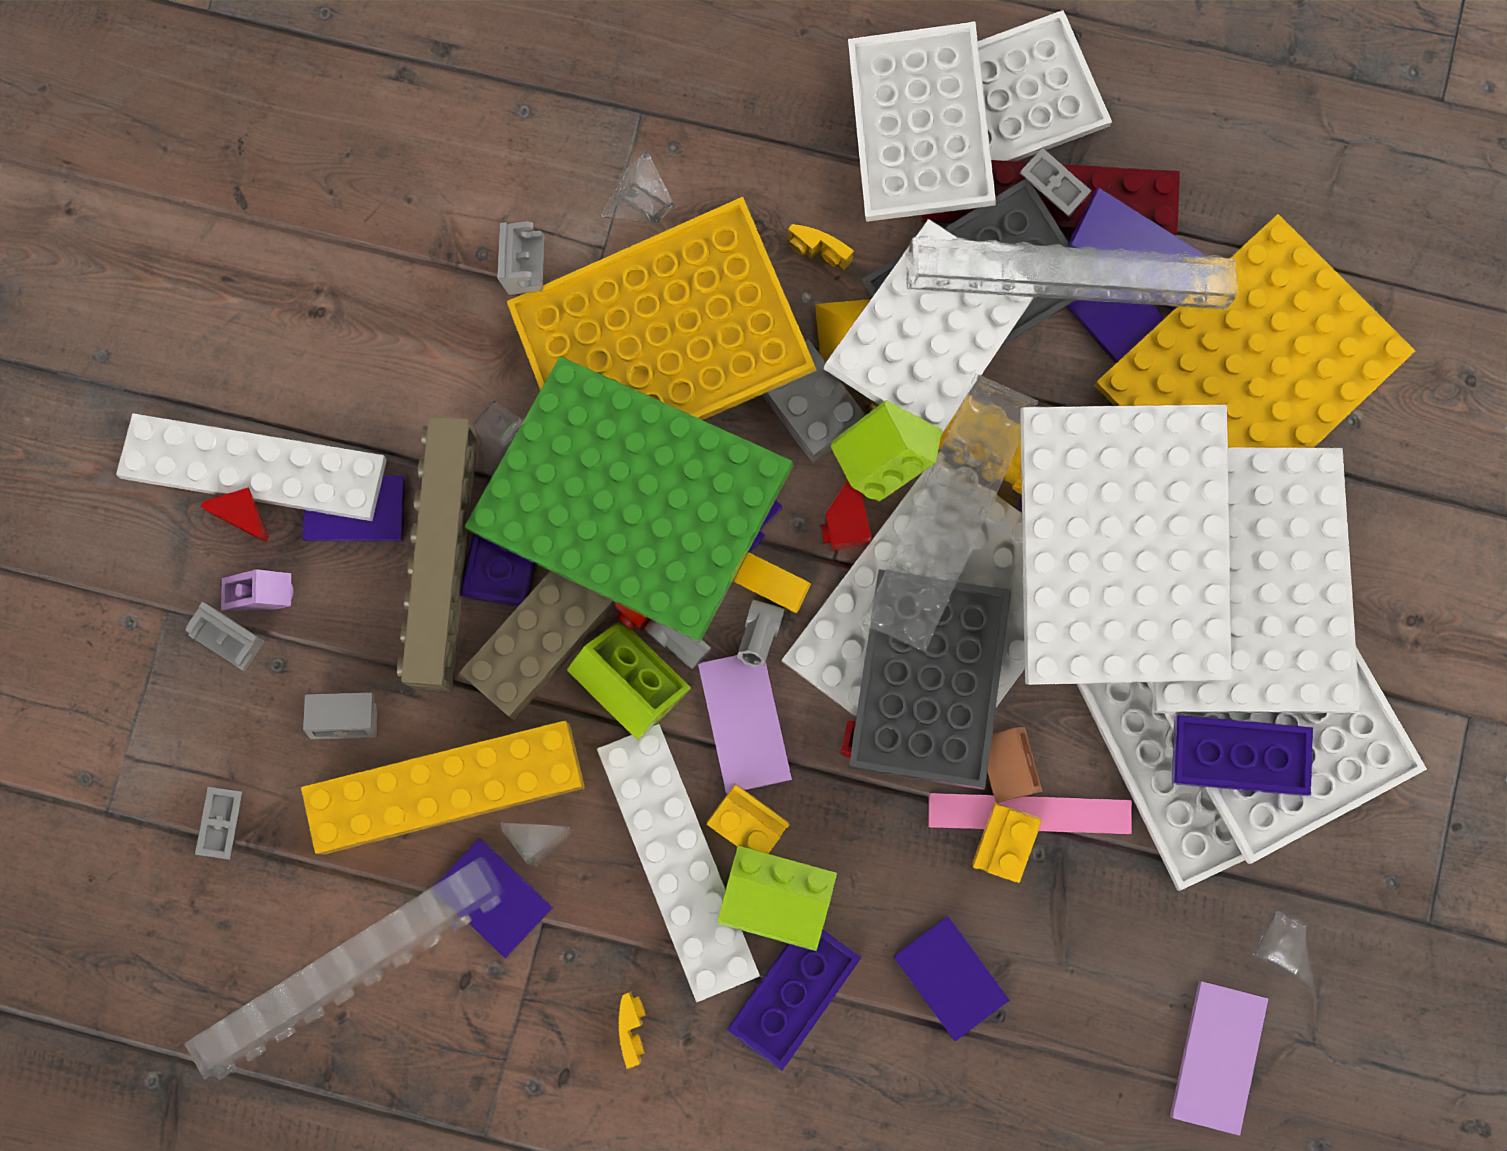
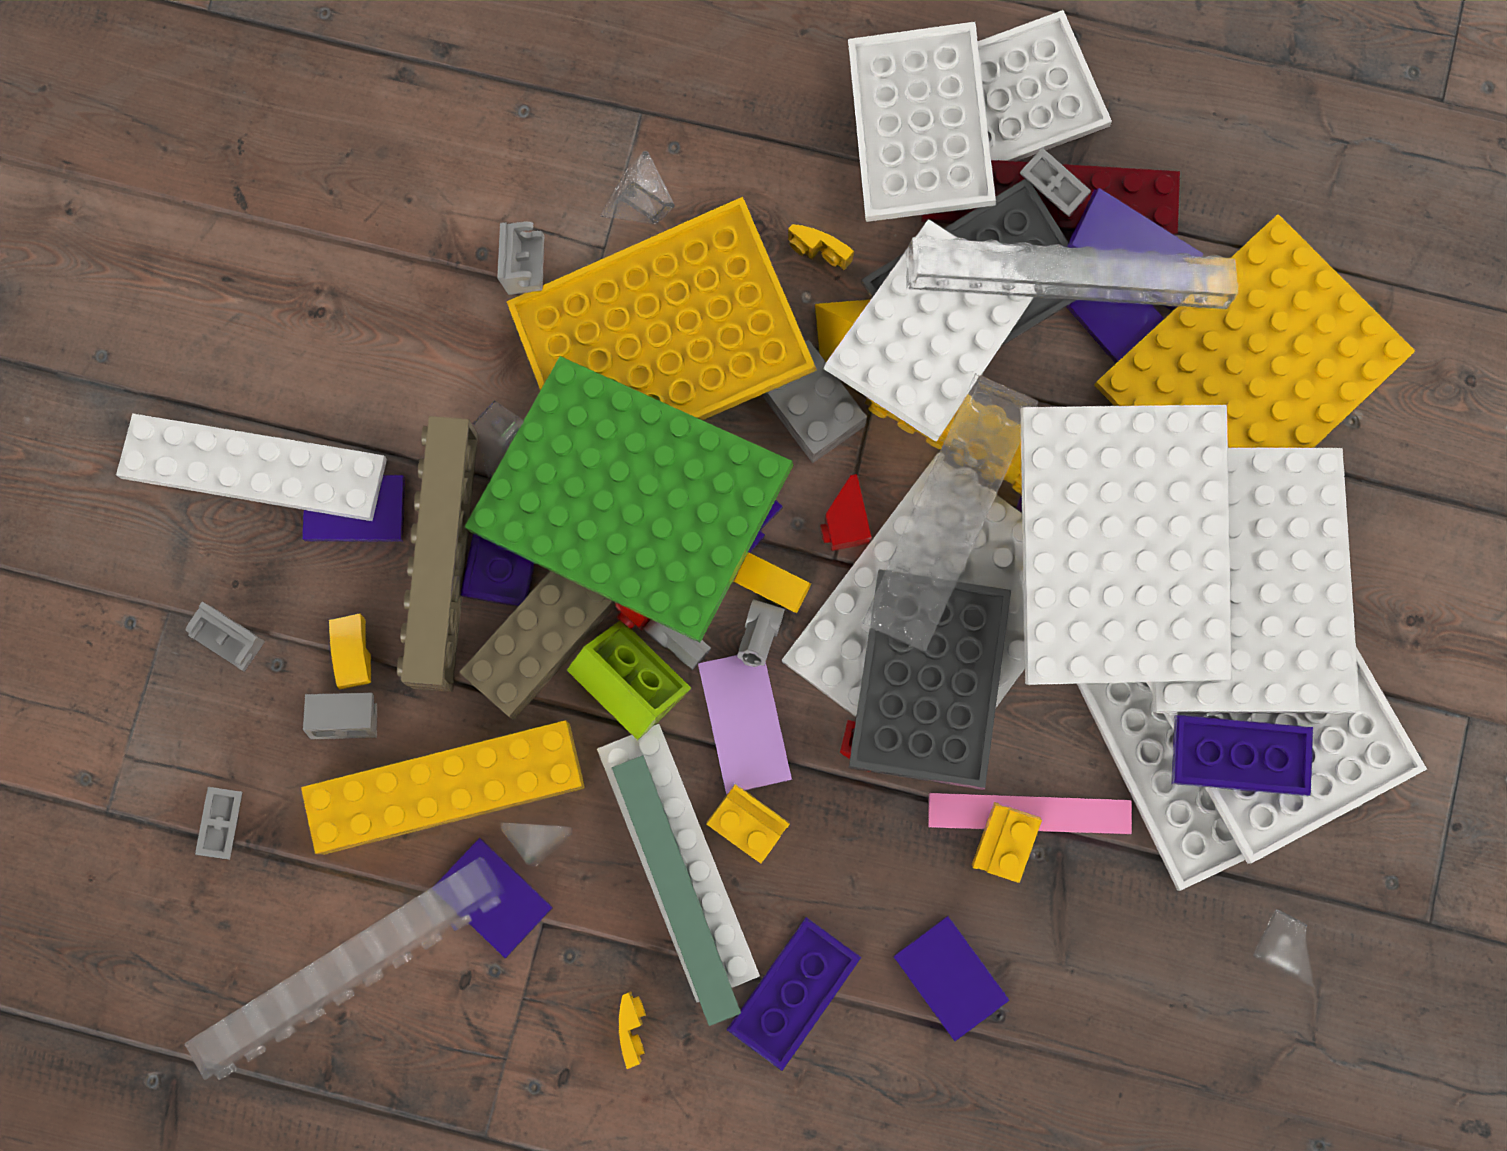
(238, 510): red slope -> none
(256, 591): lavender slope -> none
(349, 651): none -> yellow slope
(676, 890): none -> sand green tile
(777, 898): lime slope -> none
(886, 450): lime slope -> none
(1012, 765): nougat panel -> none
(1219, 1058): lavender tile -> none

